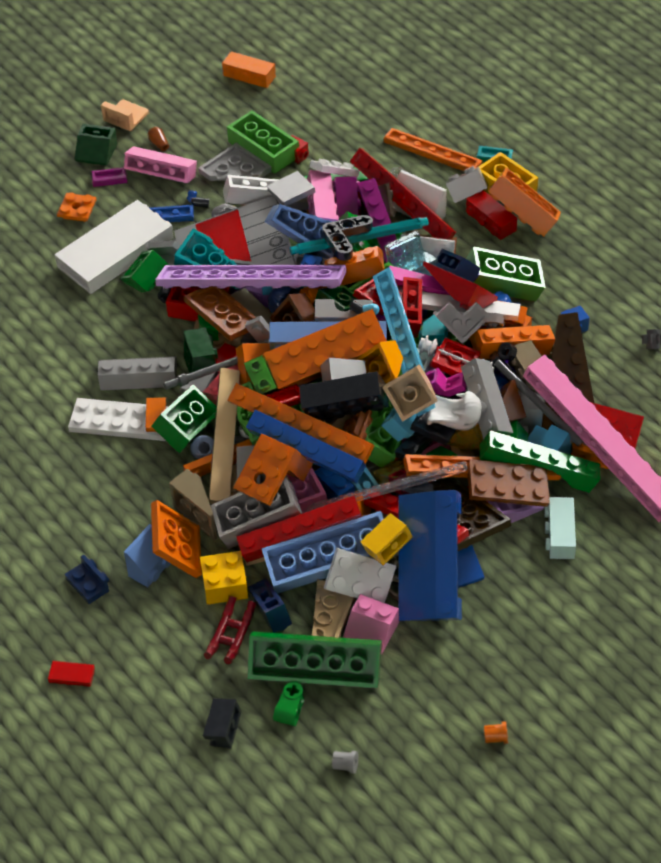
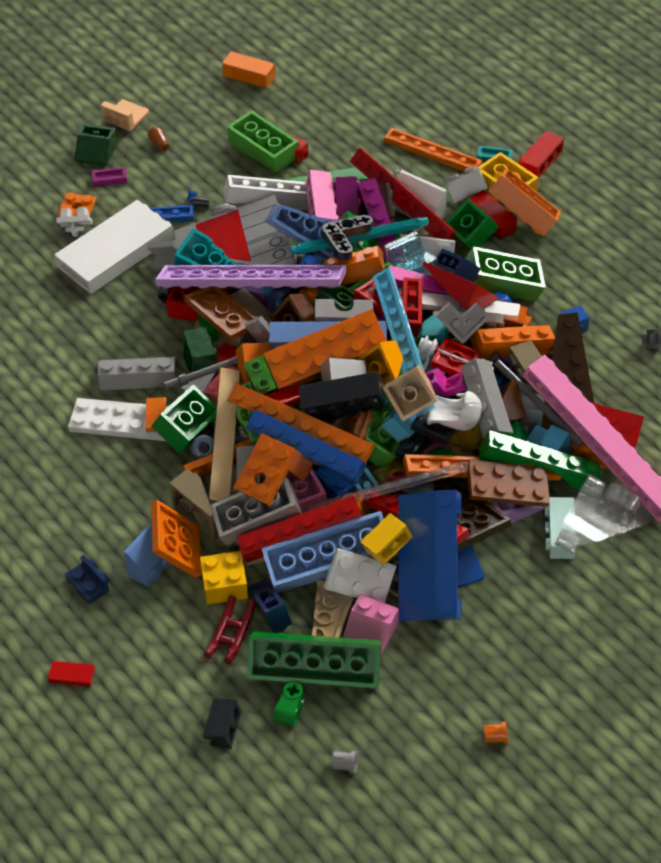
(74, 223): none -> white hips
(144, 271): green slope -> none
(160, 164): bright pink brick -> none
(236, 162): light grey plate -> none
(291, 188): tile -> none
(334, 167): white plate -> none
(358, 309): arm -> none
(471, 224): none -> green brick
(503, 349): black axle -> none
(542, 153): none -> red brick
(600, 514): none -> clear panel

